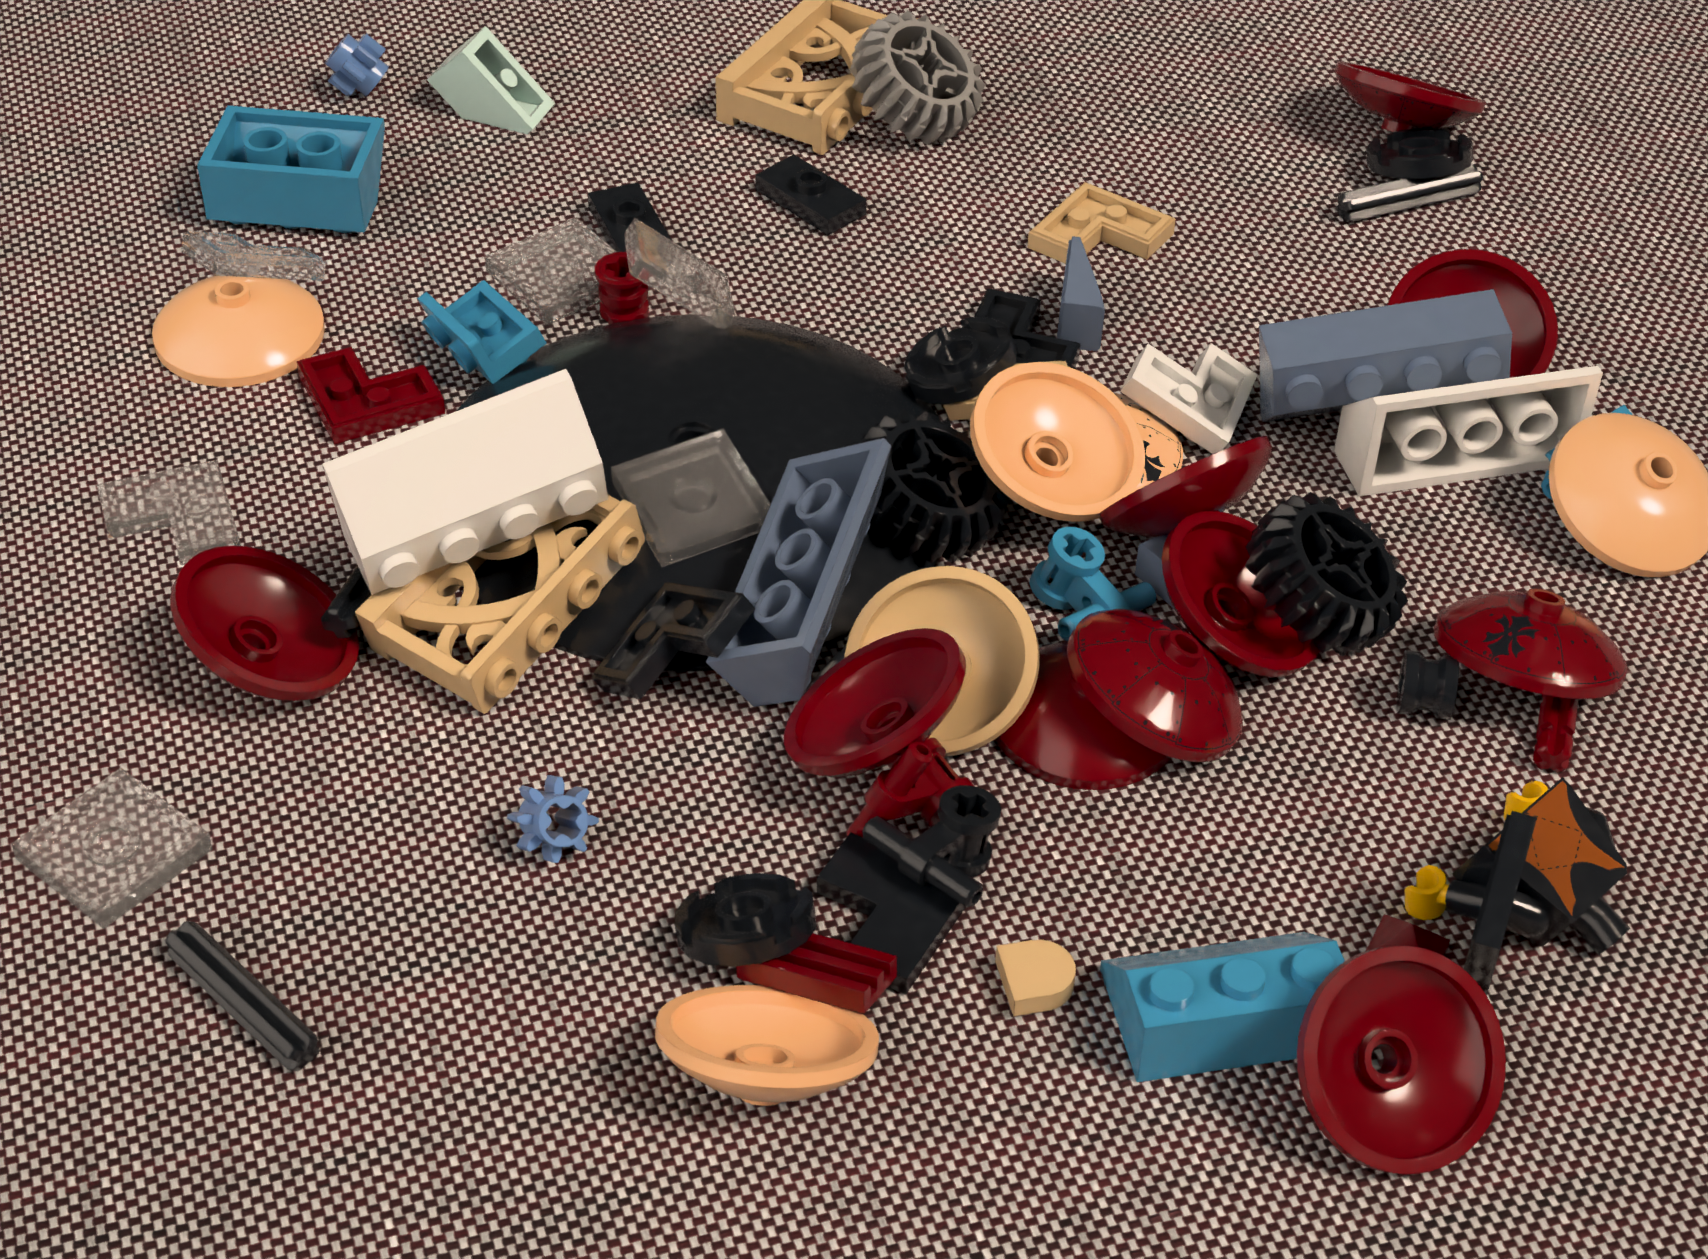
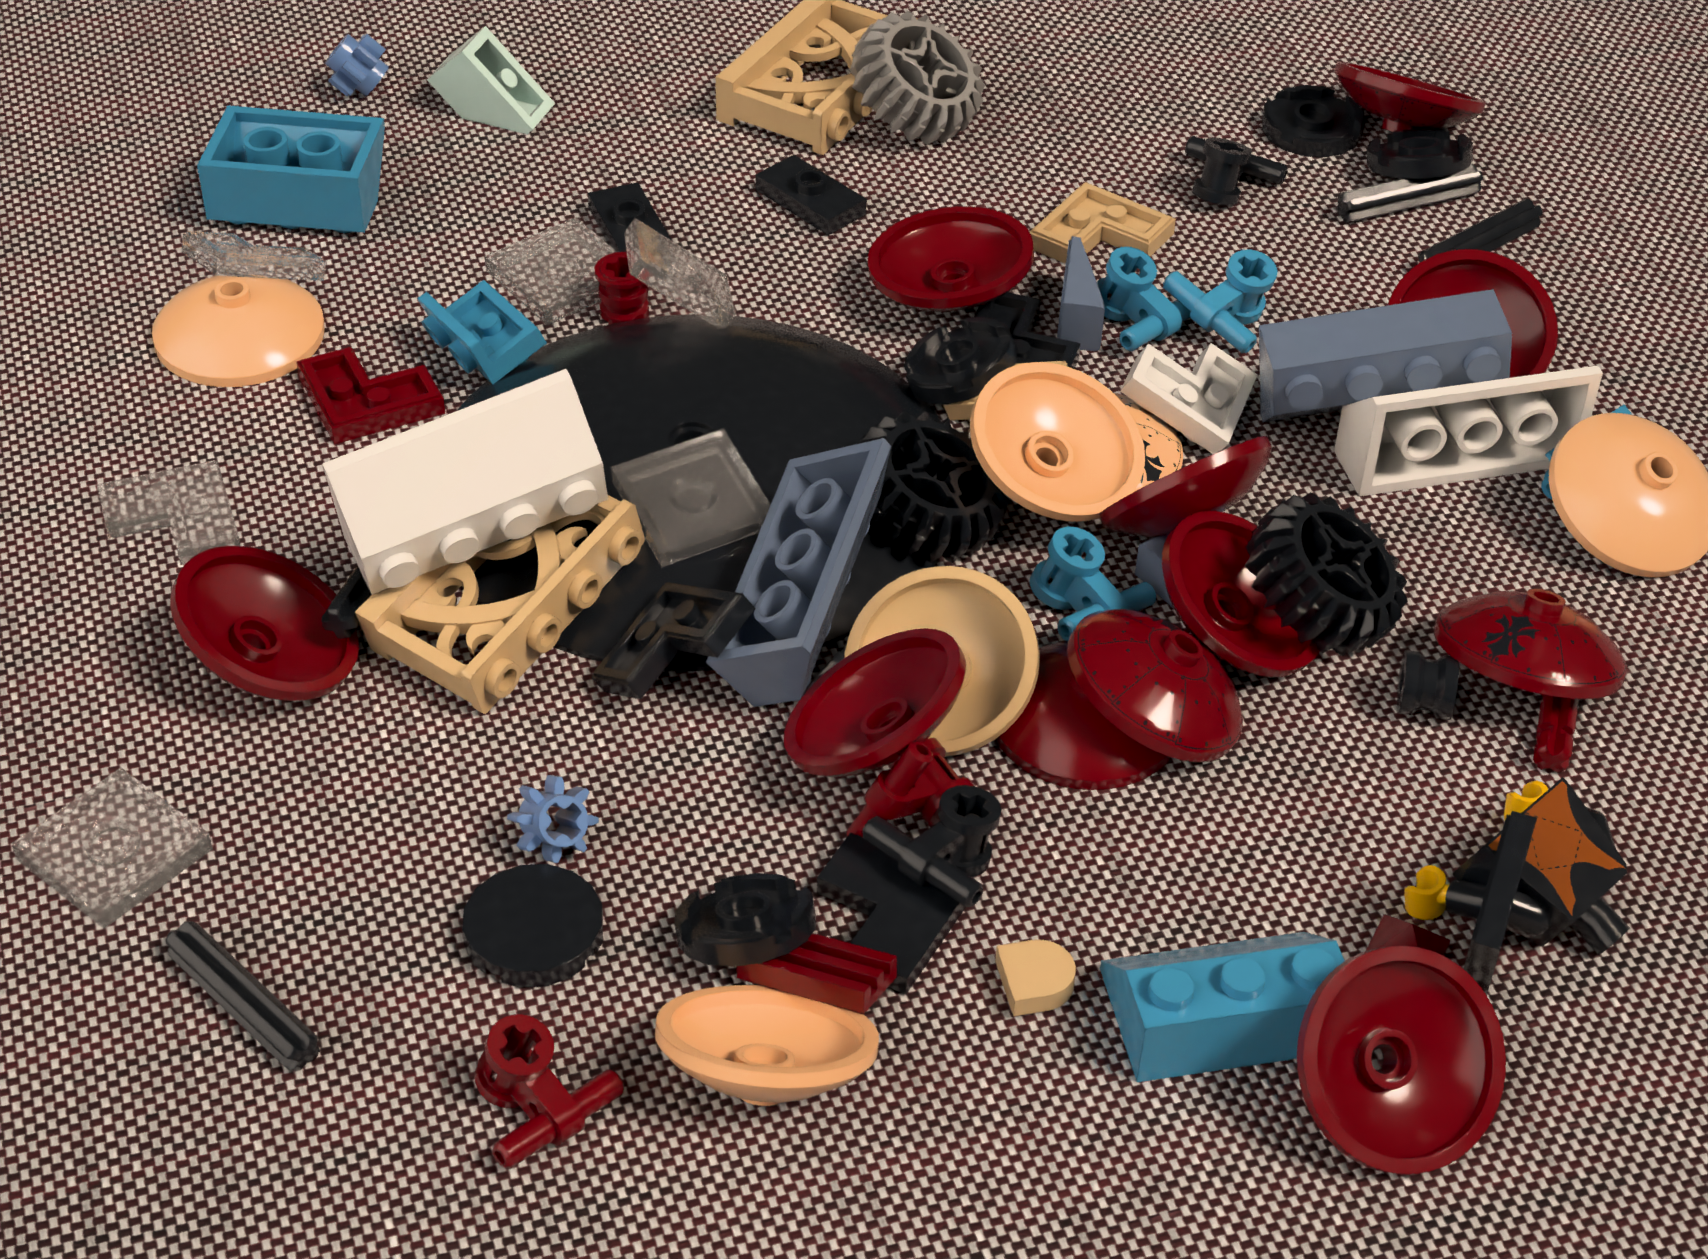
(529, 1083): none -> dark red piece
(533, 925): none -> black tile
(951, 258): none -> dark red dish
(1138, 299): none -> dark azure piece
(1226, 165): none -> black piece
(1232, 302): none -> dark azure piece
(1313, 121): none -> black tile
(1492, 231): none -> black axle

